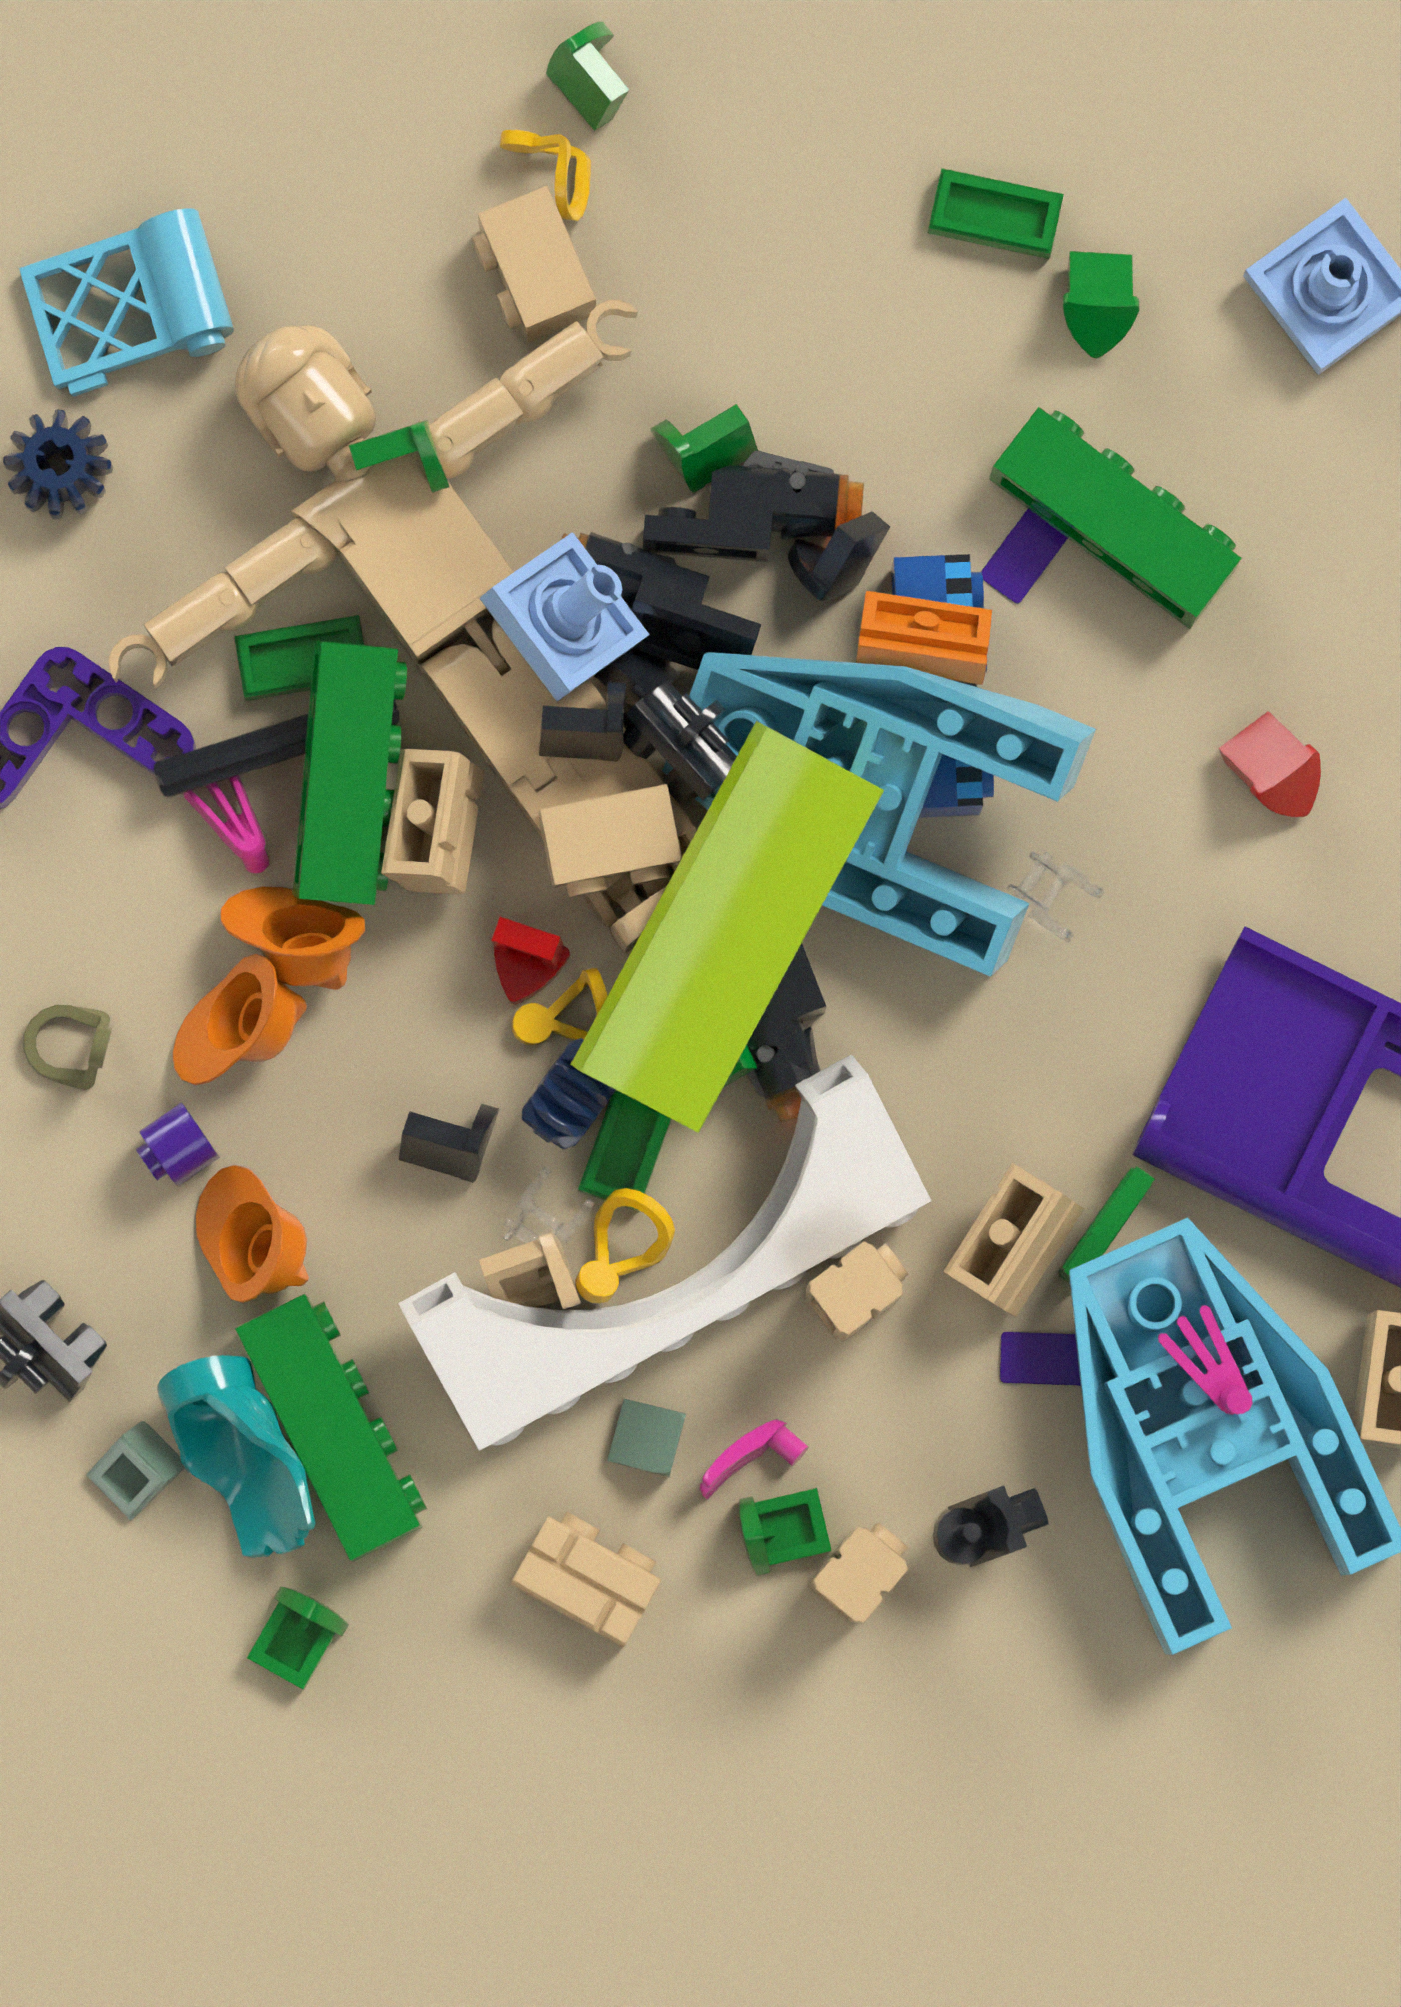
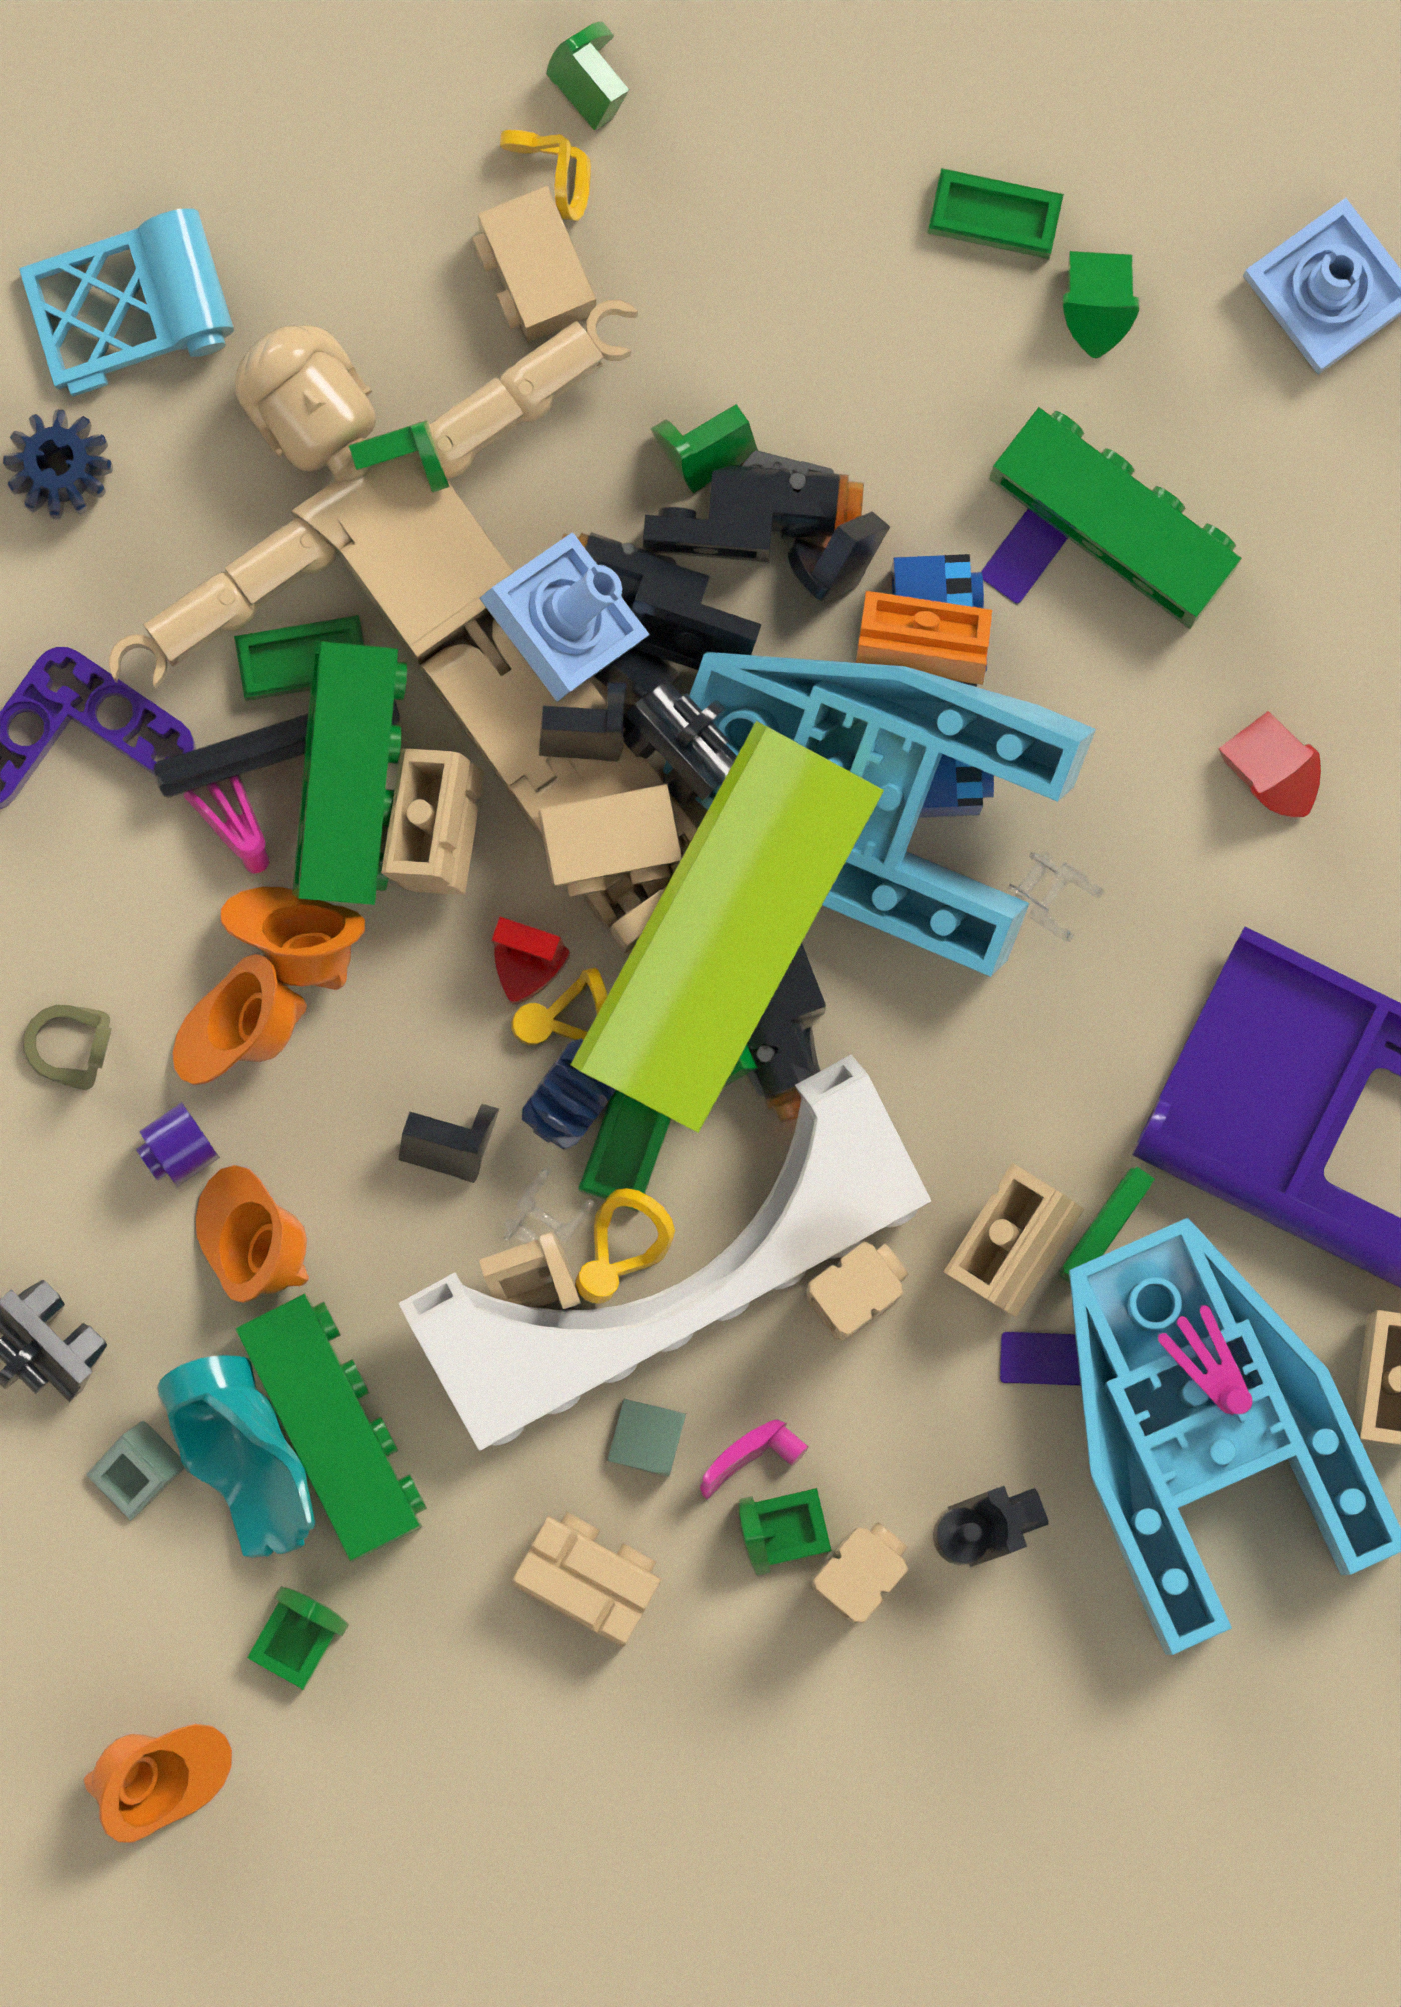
(157, 1780): none -> orange piece

